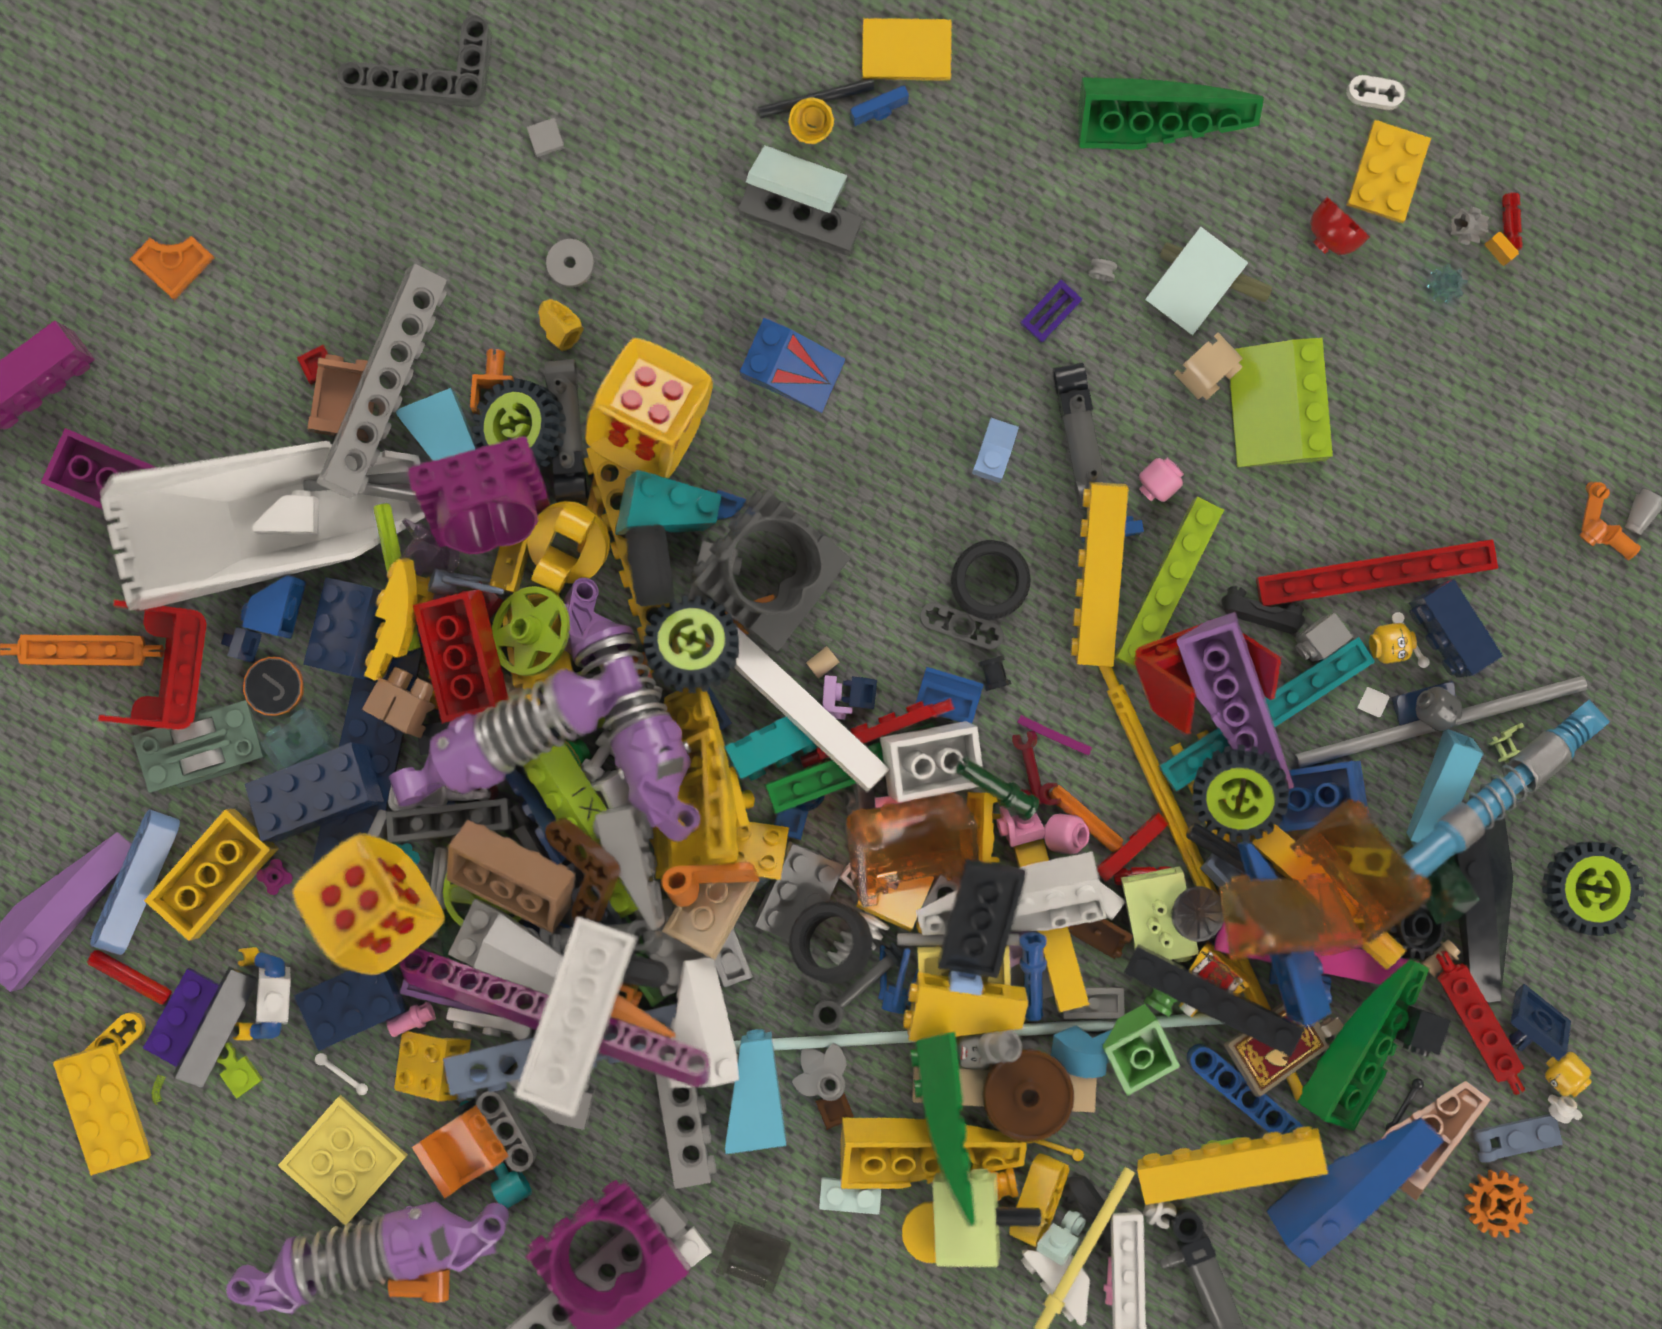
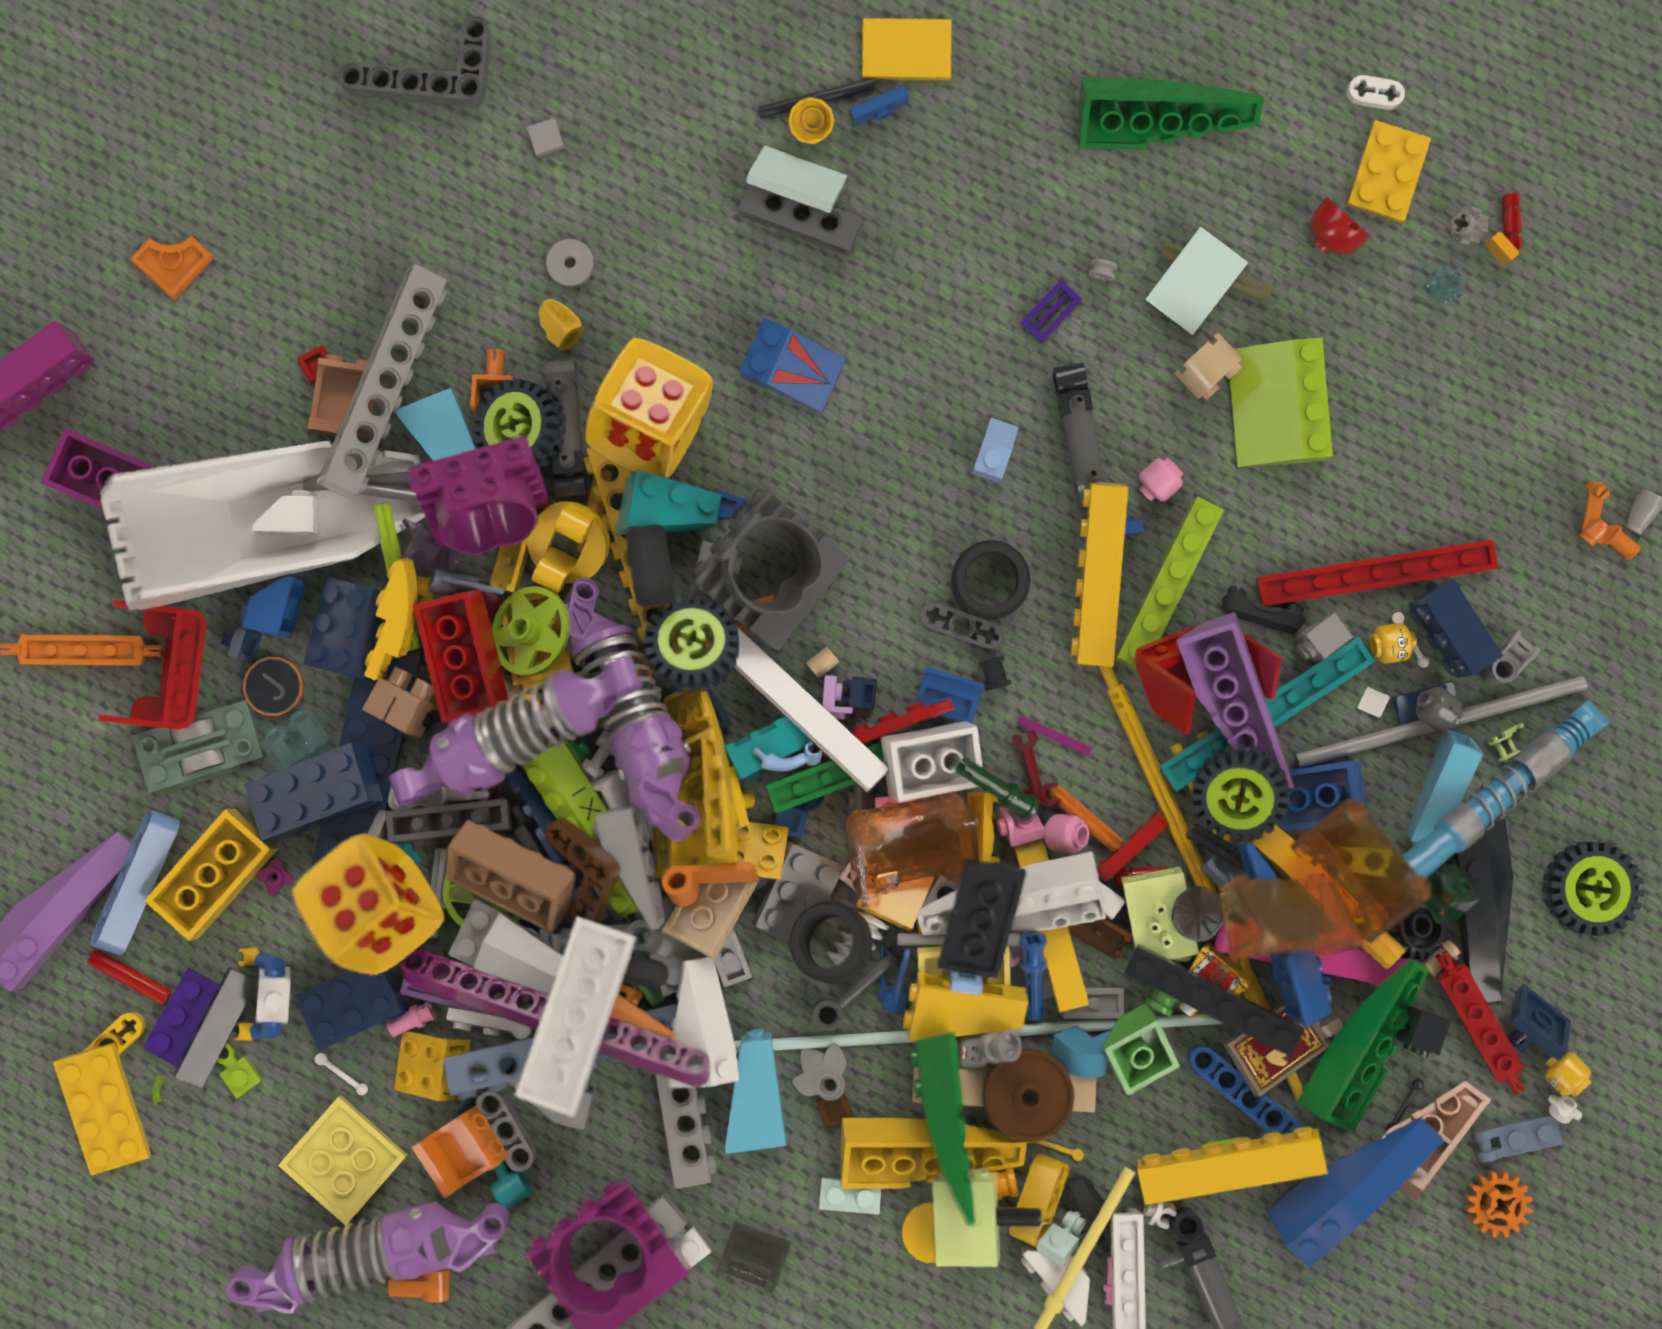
(776, 763): none -> light blue piece
(1516, 656): none -> light grey piece

